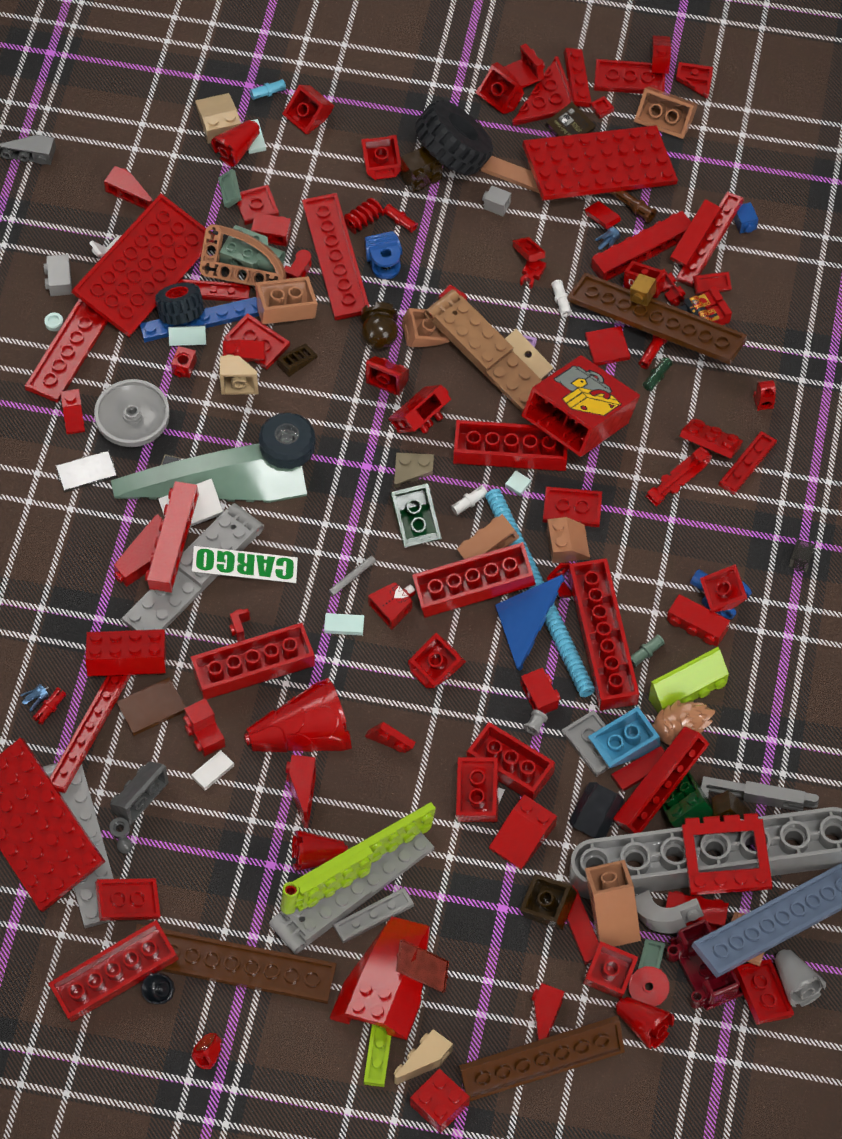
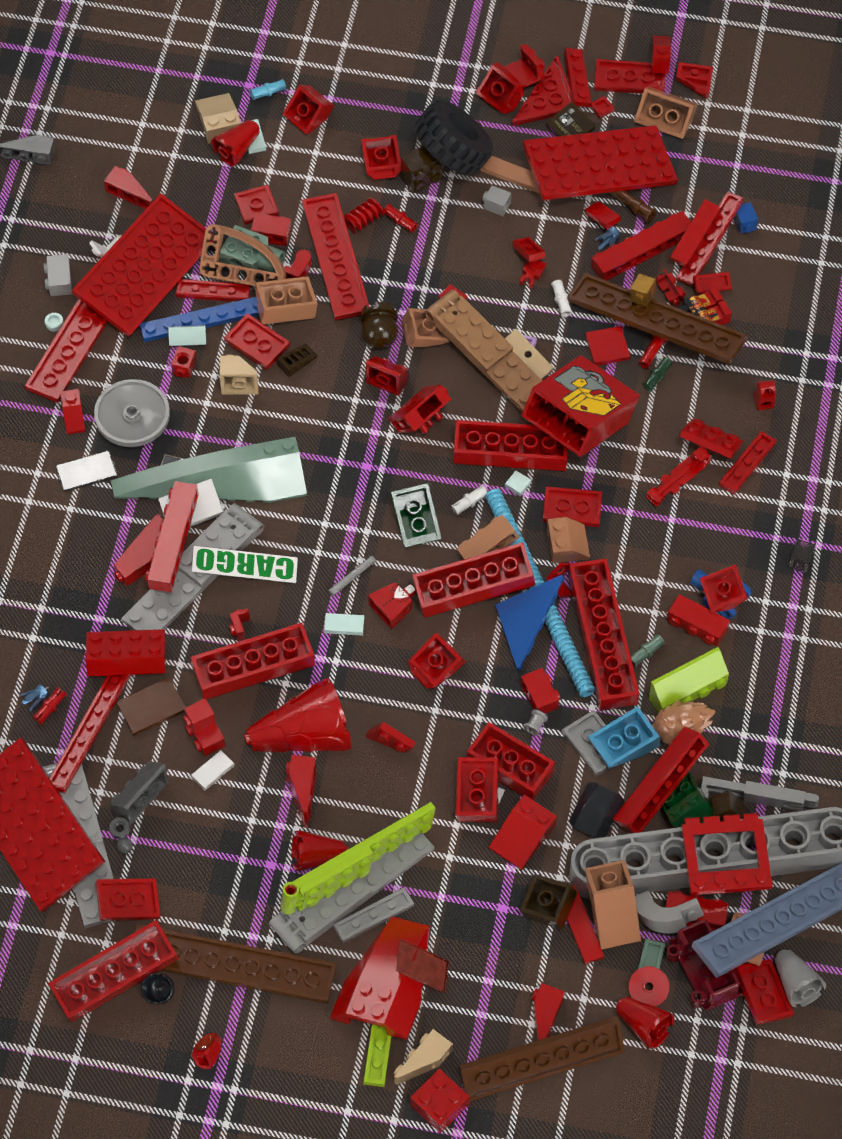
(179, 303): black wheel -> none
(229, 188): sand green tile -> none
(247, 349): red slope -> none
(287, 440): black wheel -> none
(384, 251): blue piece -> none
(412, 467): dark tan wing -> none
(610, 970): red brick -> none
(635, 268): red brick -> none
(637, 770): red tile -> none

